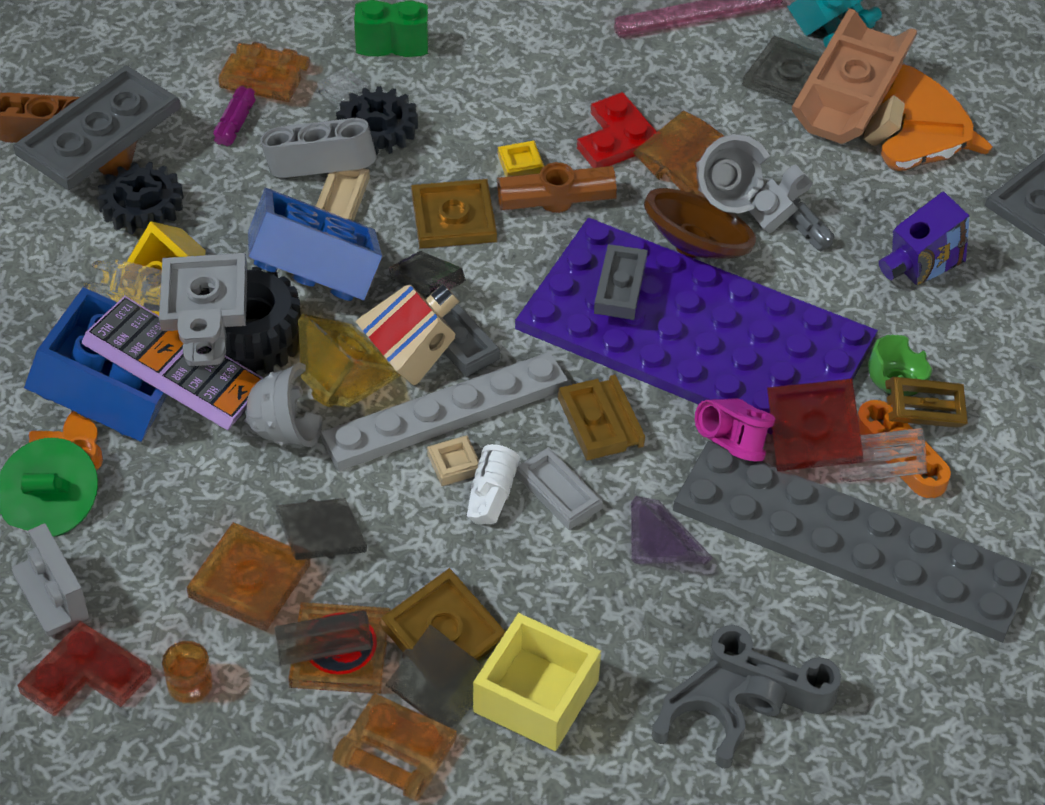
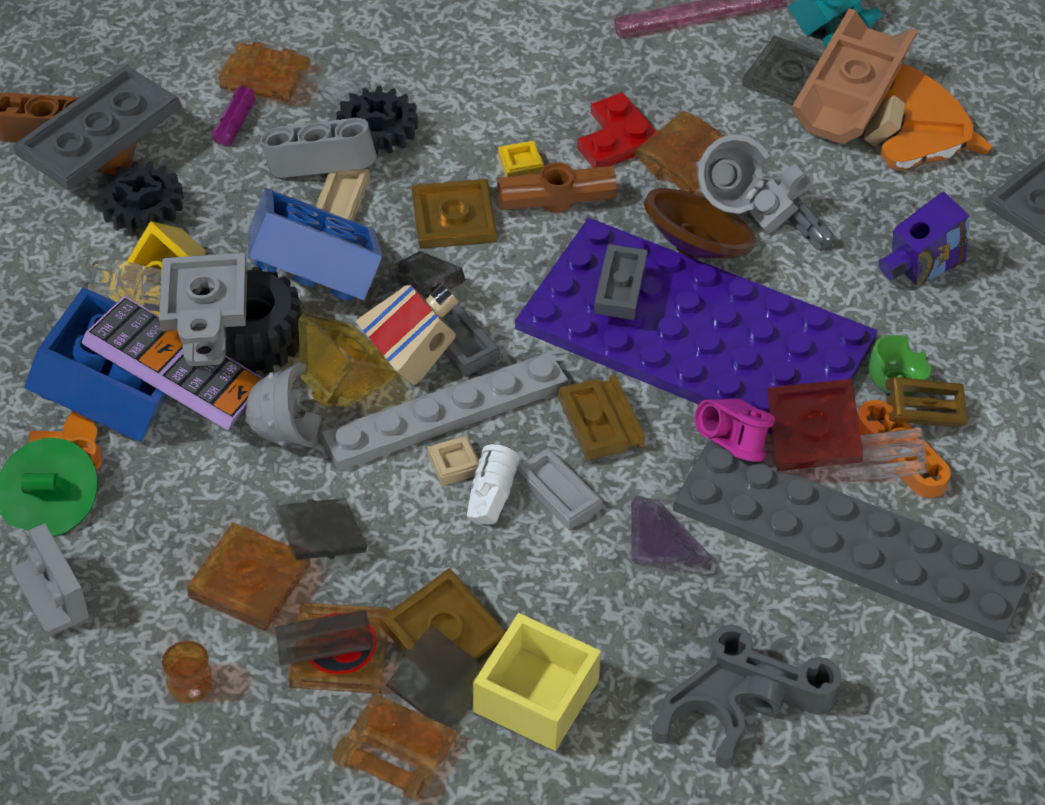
(81, 660): clear red plate -> none
(391, 28): green brick -> none

